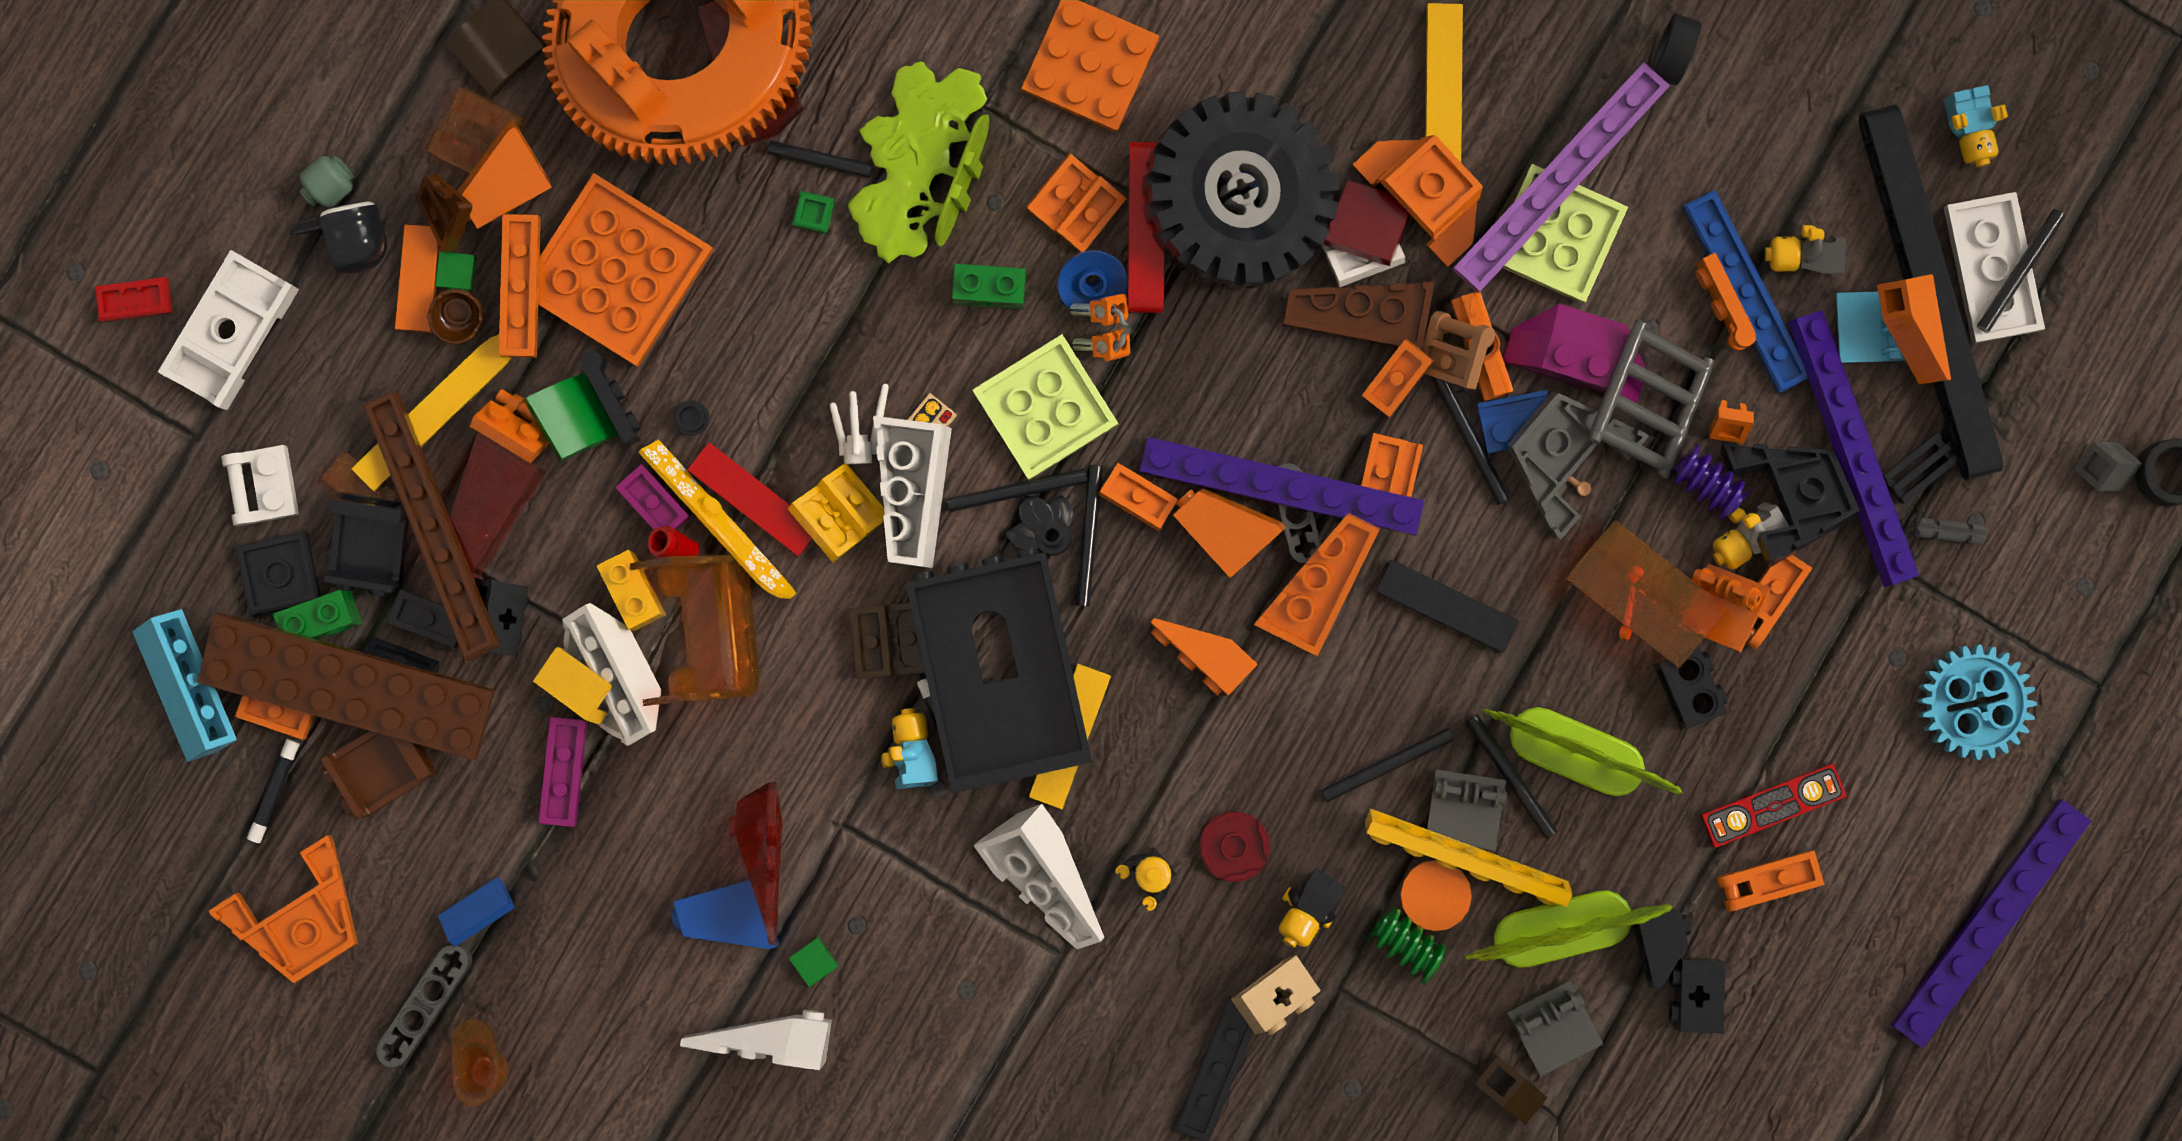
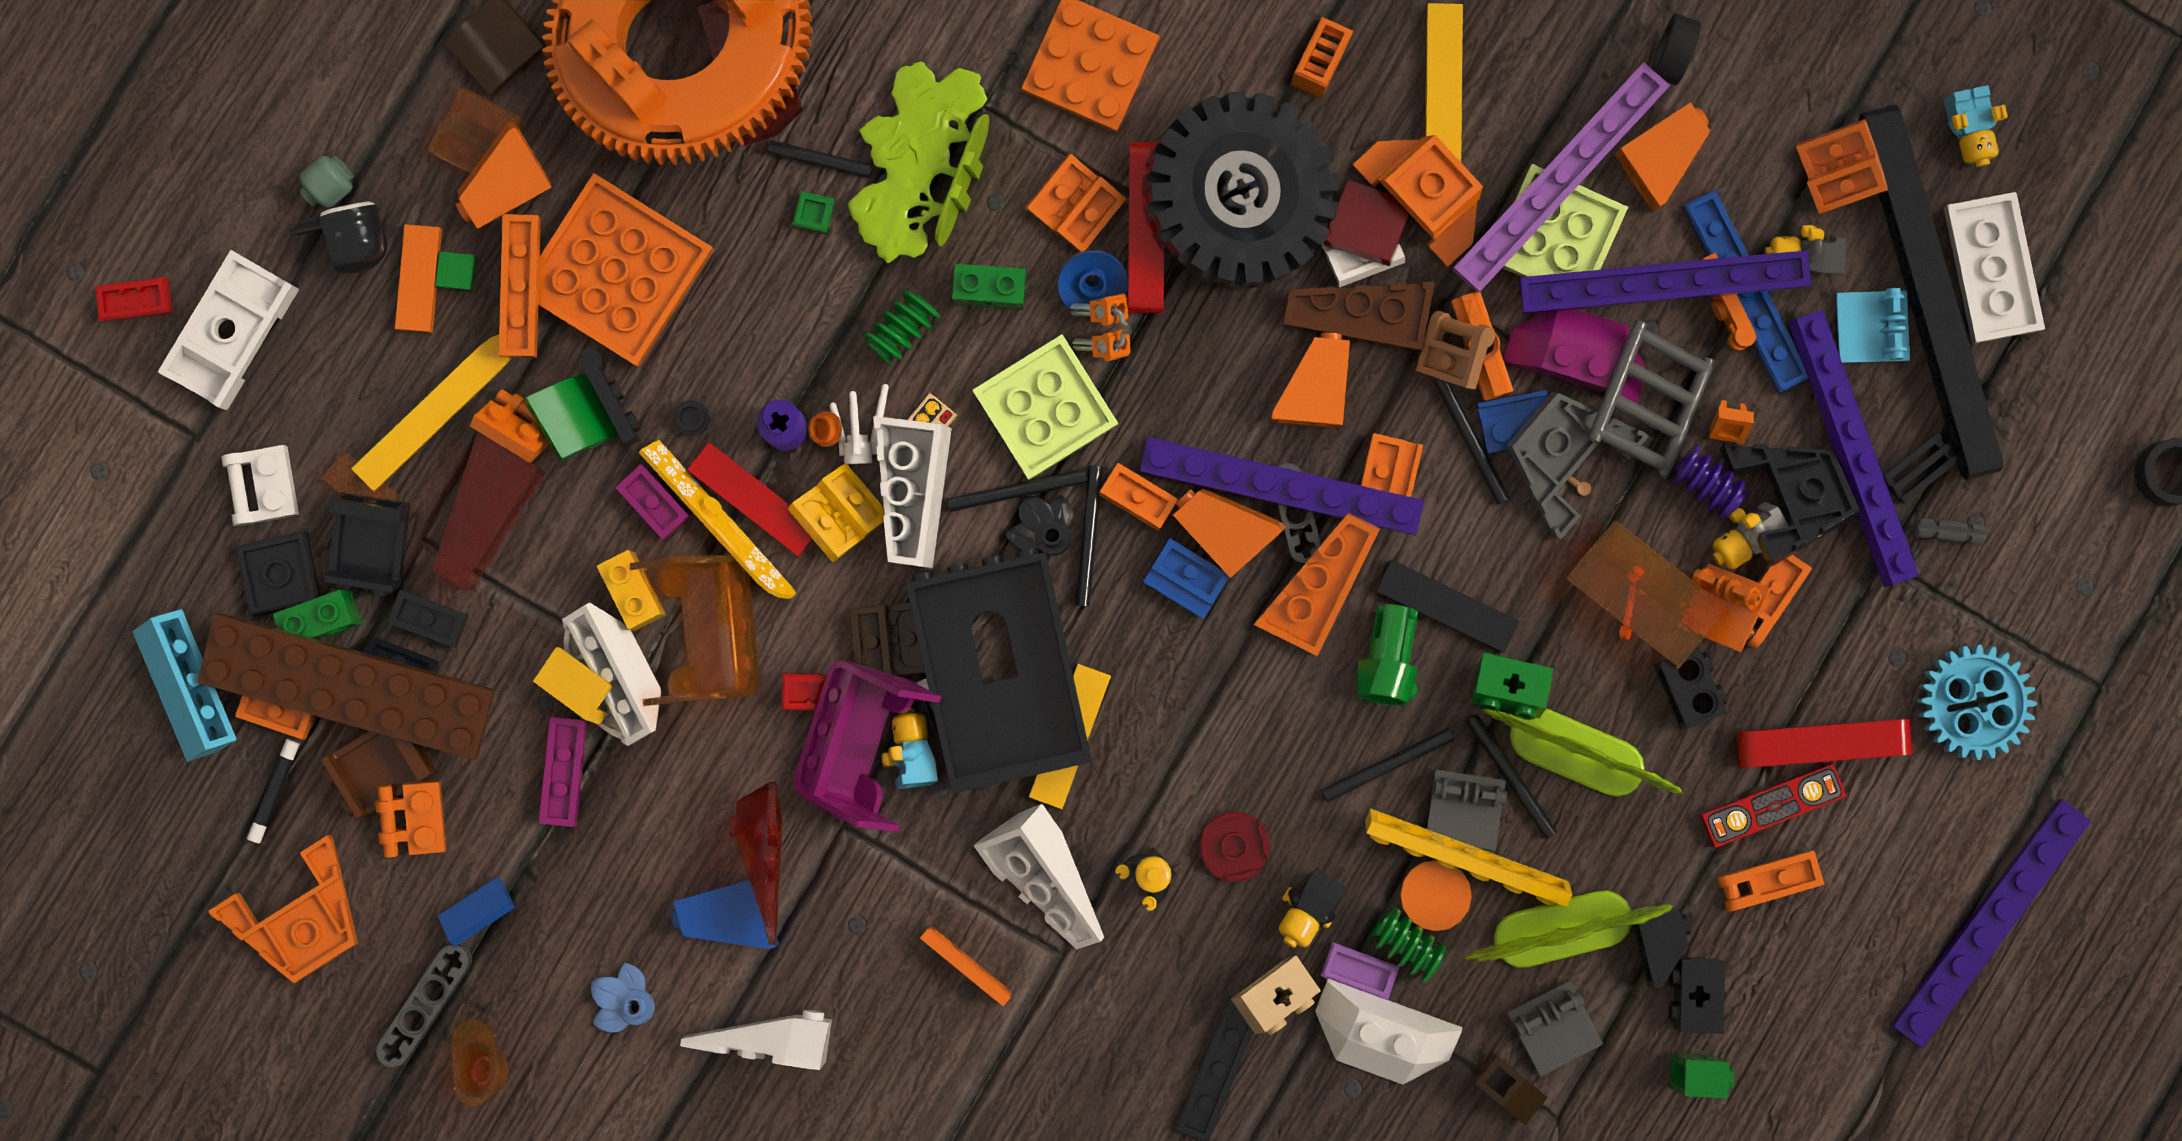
(423, 818): none -> orange plate
(431, 526): reddish brown tile -> none
(444, 210): reddish brown wing -> none
(455, 316): reddish brown hair -> none
(506, 611): black brick -> none
(616, 1000): none -> medium blue plate
(668, 541): red cone -> none
(769, 428): none -> dark purple piece
(801, 690): none -> red plate
(813, 961): green tile -> none
(825, 429): none -> orange plate
(846, 739): none -> magenta windscreen
(900, 326): none -> green piece
(966, 965): none -> orange tile
(1186, 578): none -> blue plate
(1213, 655): orange slope -> none
(1311, 77): none -> orange slope
(1317, 387): none -> orange slope
(1359, 970): none -> medium lavender tile
(1383, 1034): none -> white wedge
(1387, 672): none -> green piece
(1397, 377): orange plate -> none
(1528, 680): none -> green brick
(1663, 154): none -> orange slope
(1665, 282): none -> dark purple plate
(1700, 1075): none -> green brick
(1824, 743): none -> red beam
(1842, 166): none -> orange slope
(1915, 324): orange slope -> none
(2020, 270): black bar -> none
(2108, 466): dark grey panel -> none

